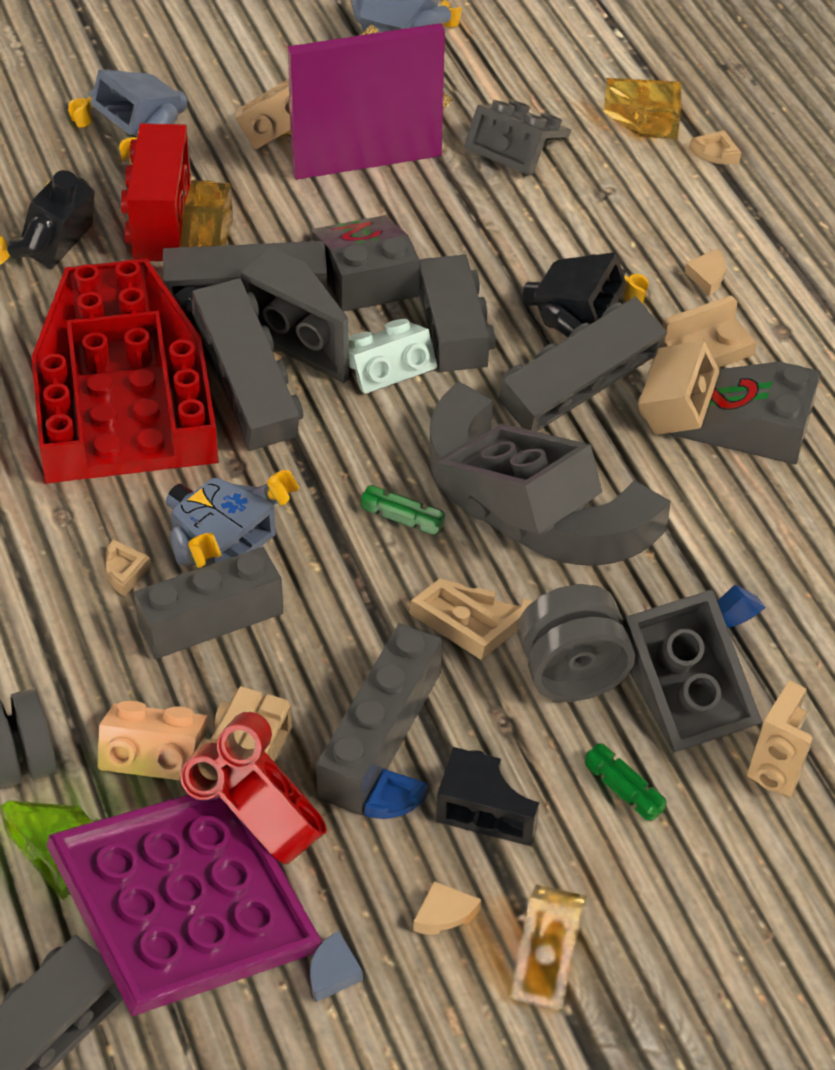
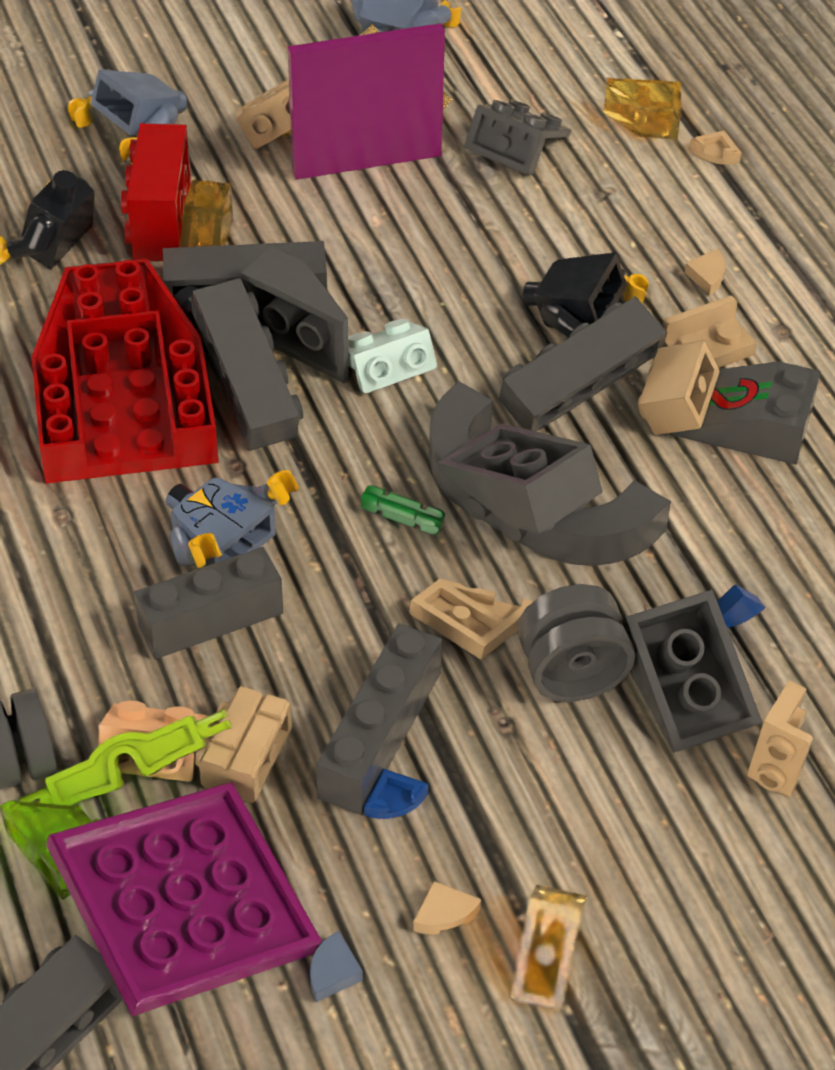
(125, 566): tan tile -> none
(149, 751): none -> lime piece
(255, 789): red piece -> none
(369, 262): dark grey slope -> none
(455, 313): dark grey brick -> none
(481, 800): black arch -> none
(625, 782): green axle -> none

